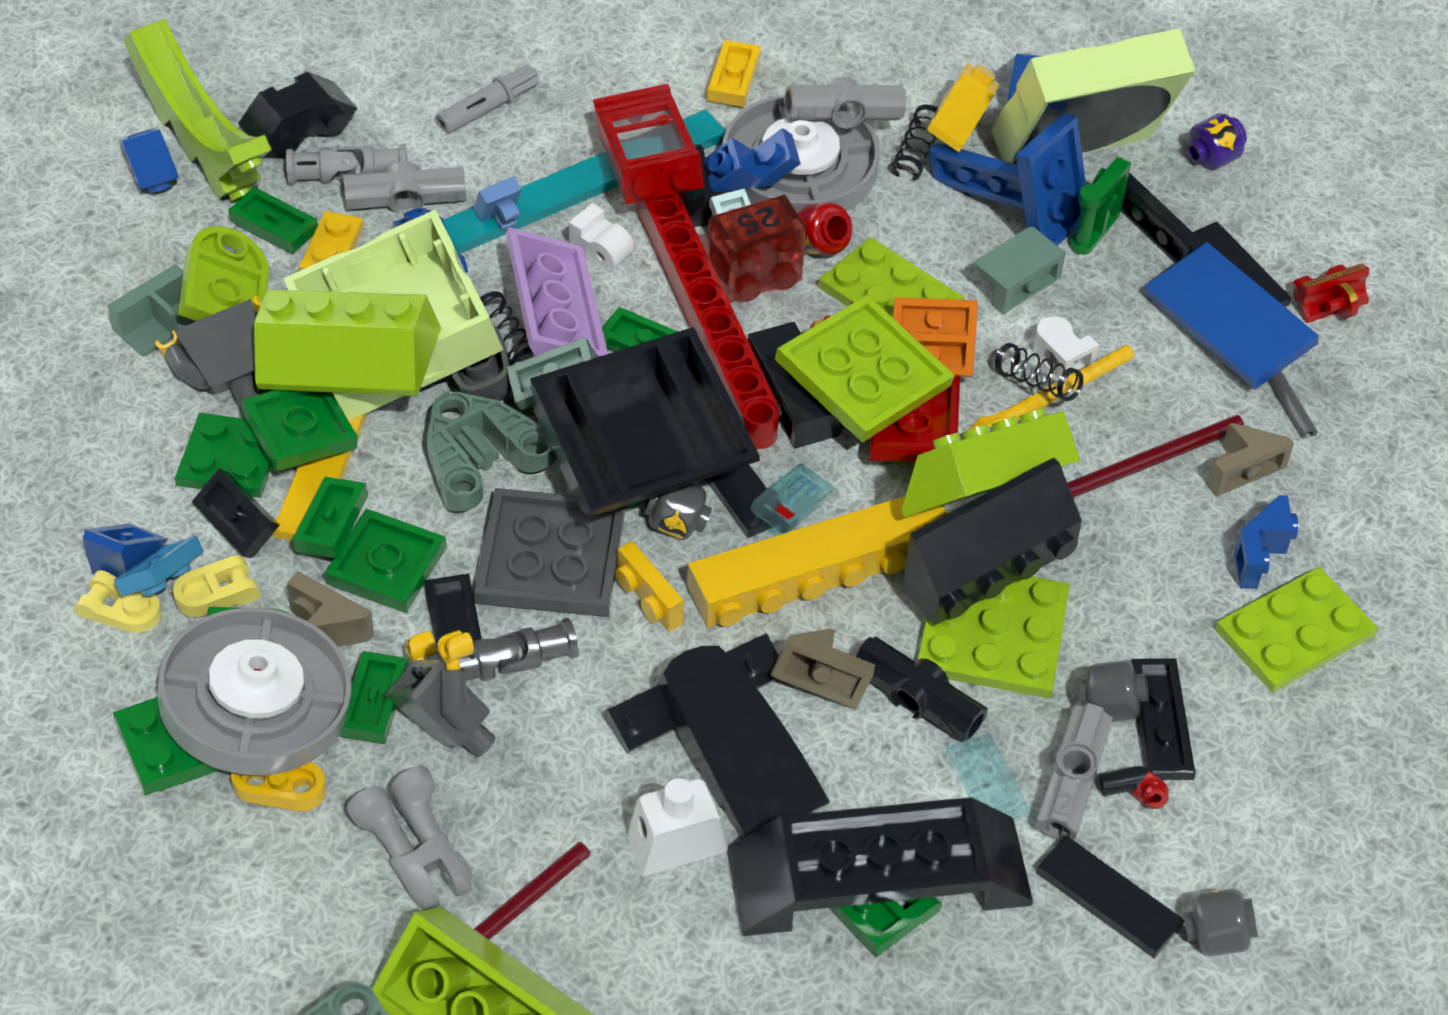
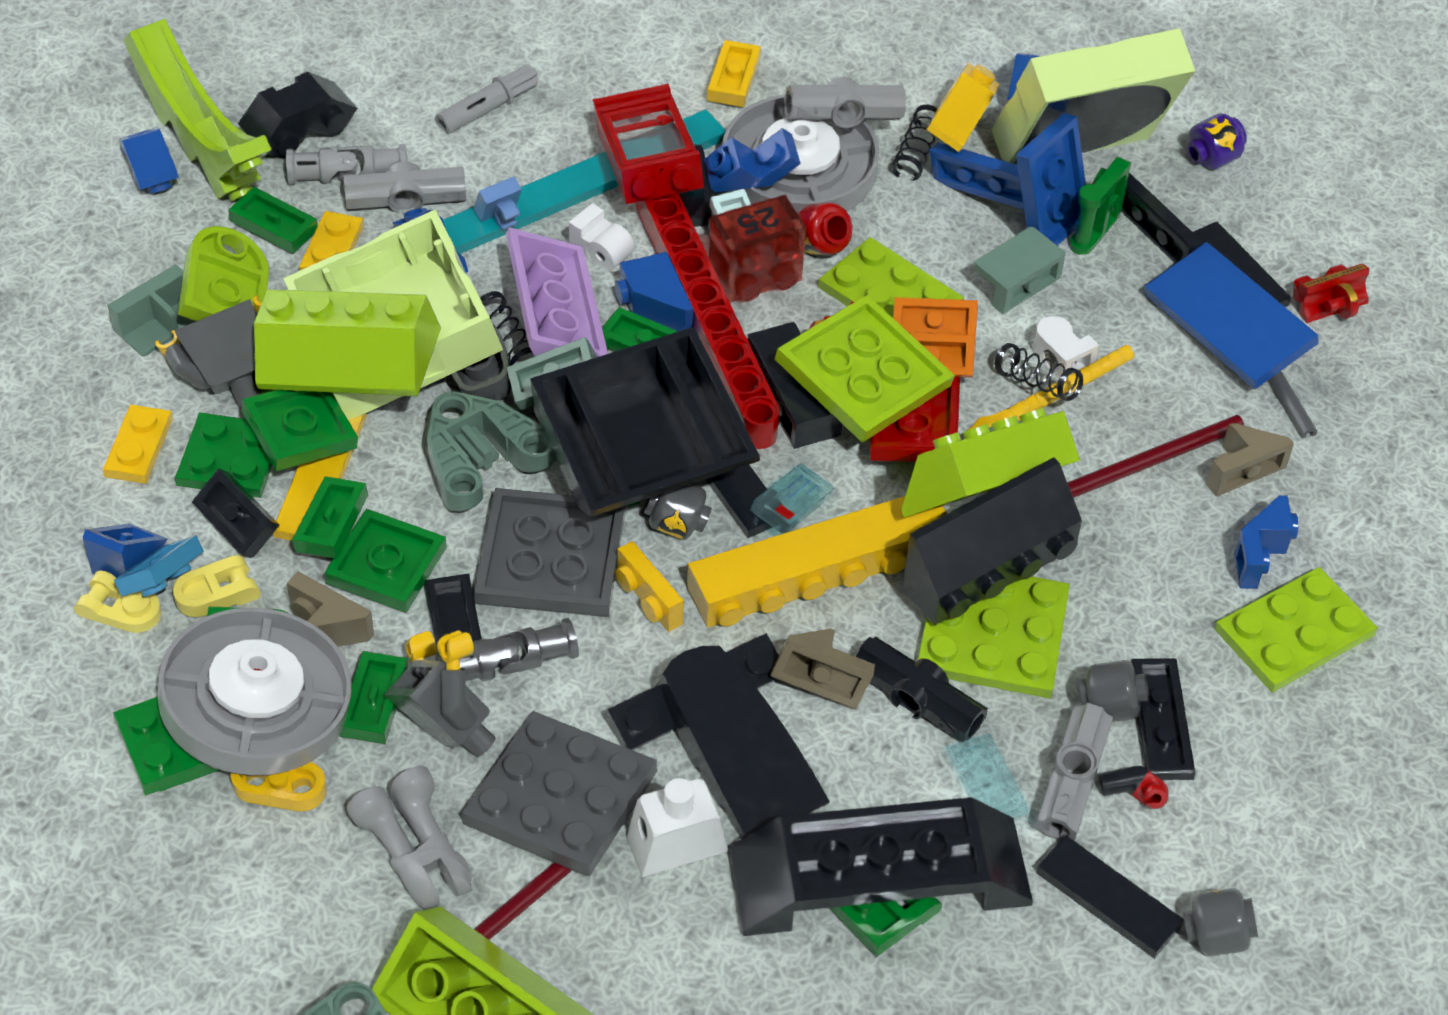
(138, 444): none -> yellow plate
(560, 793): none -> dark grey plate
(654, 291): none -> blue slope

